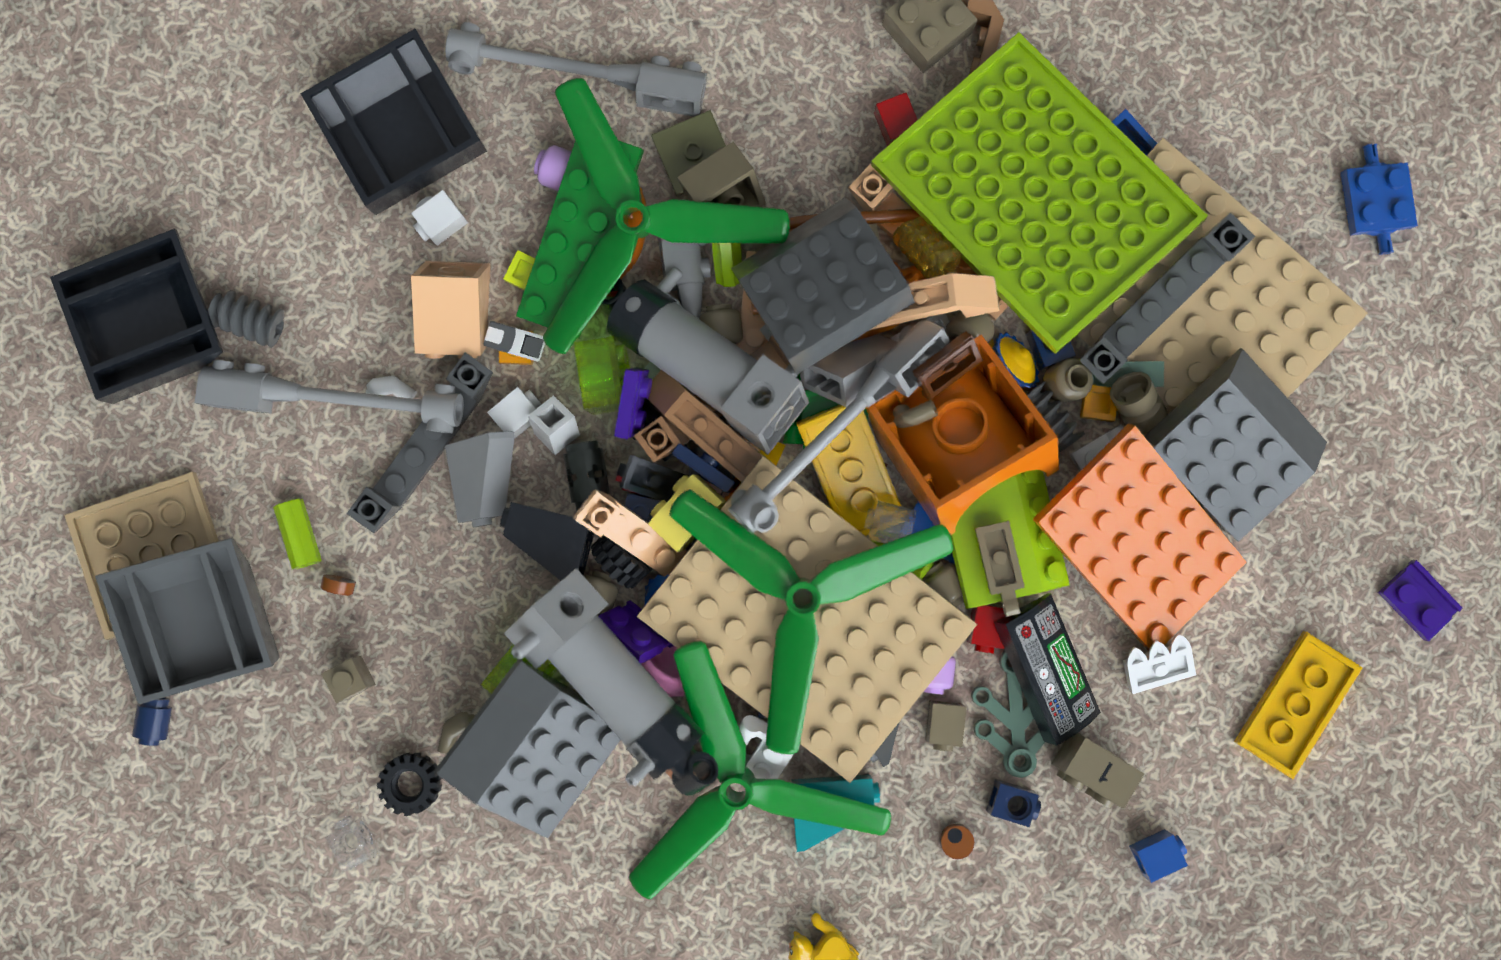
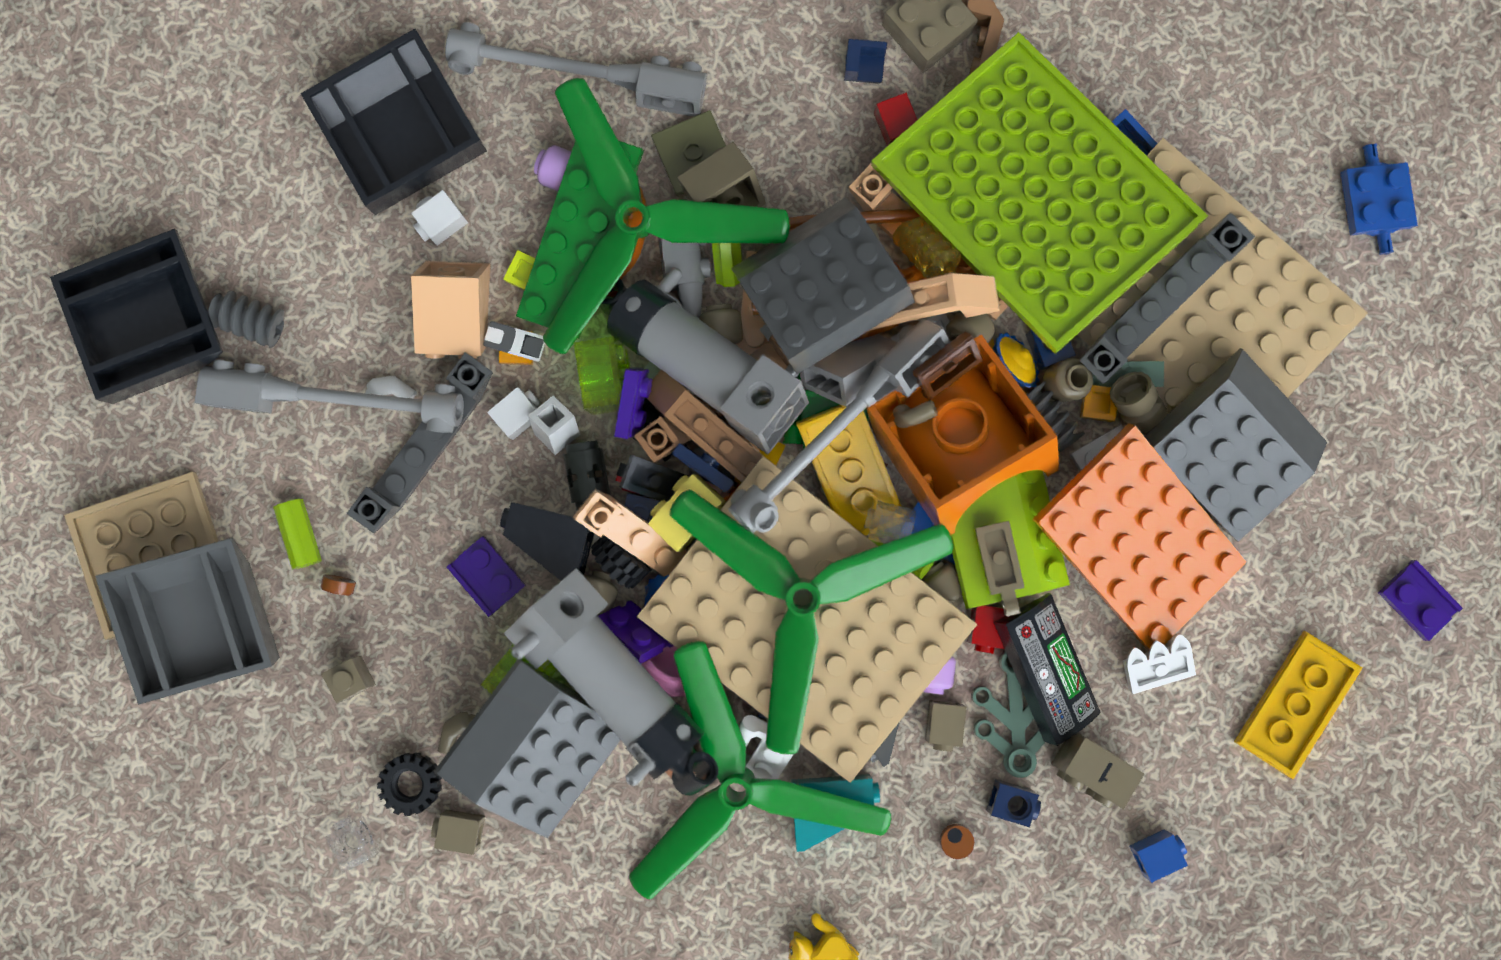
(152, 721): dark blue brick -> none
(458, 831): none -> dark tan brick
(480, 476): light grey slope -> none
(486, 576): none -> dark purple plate
(865, 61): none -> dark blue panel

